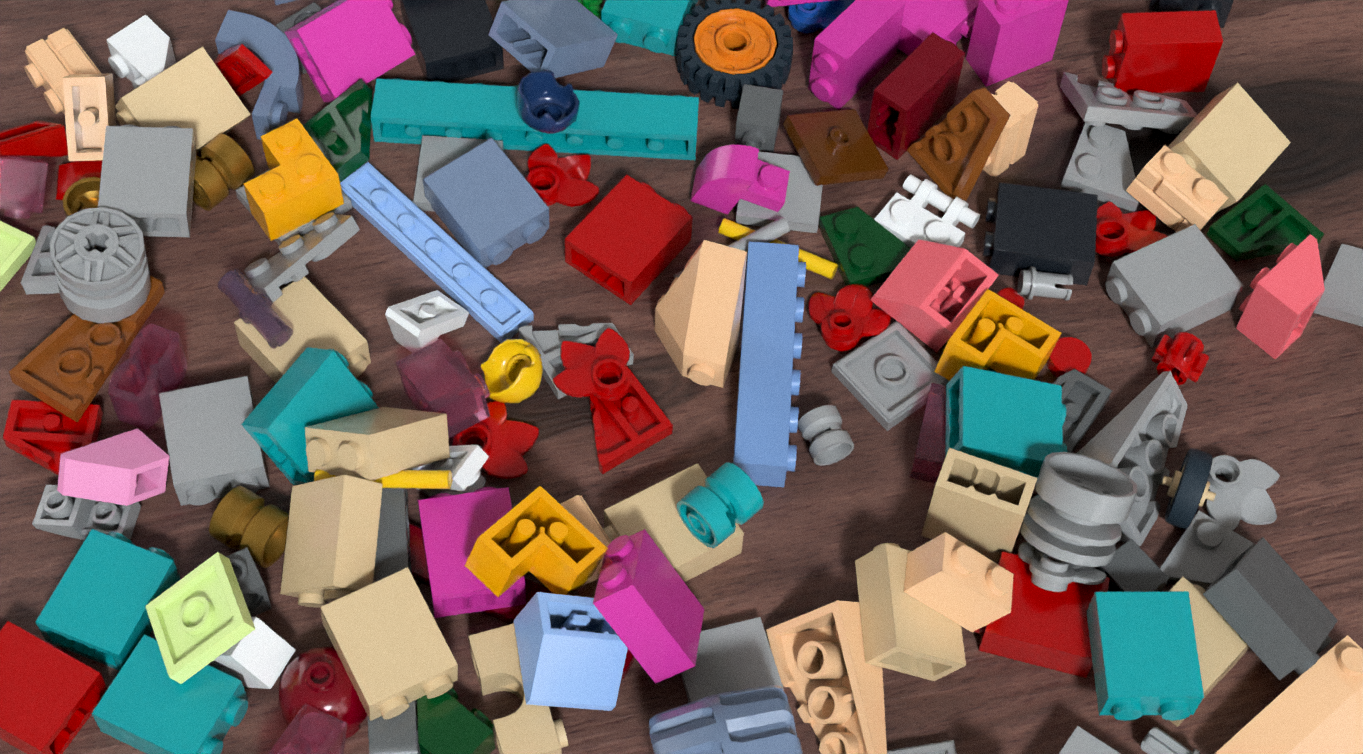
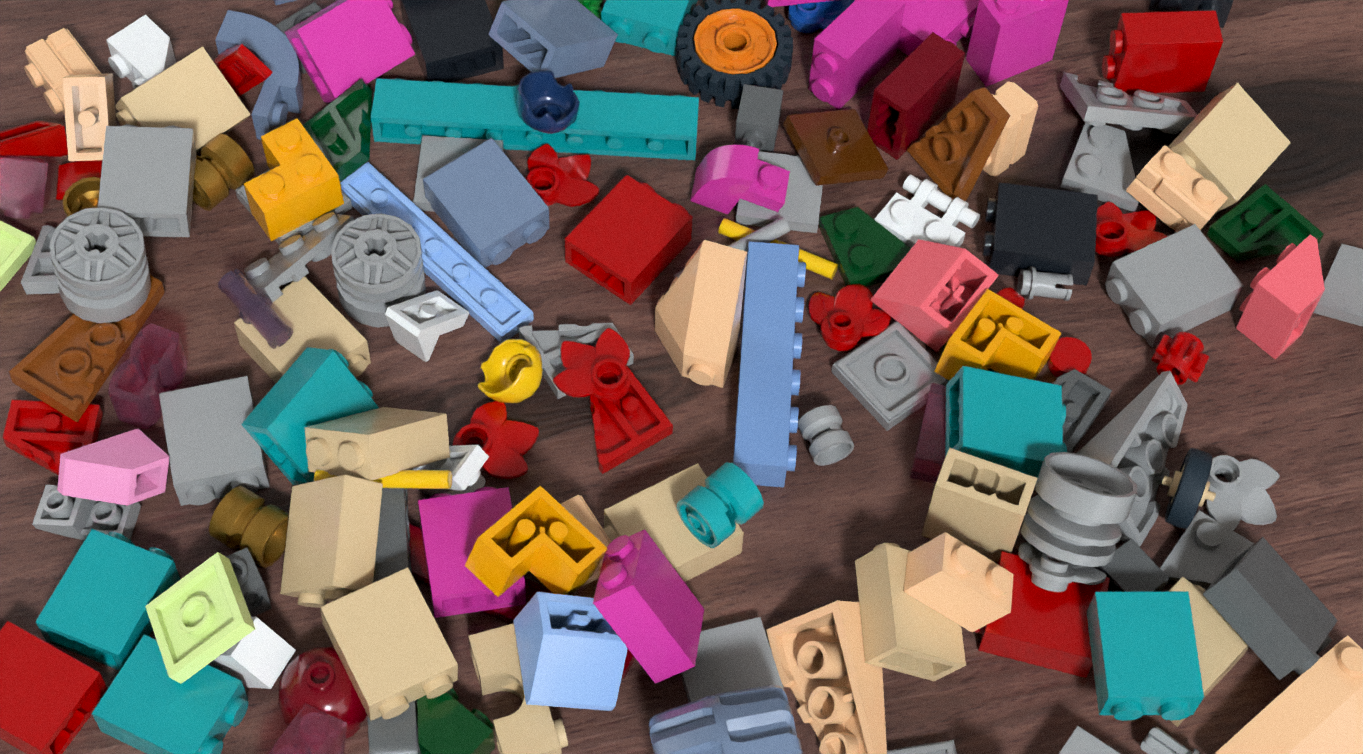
(377, 266): none -> light grey wheel
(443, 384): clear pink brick -> none

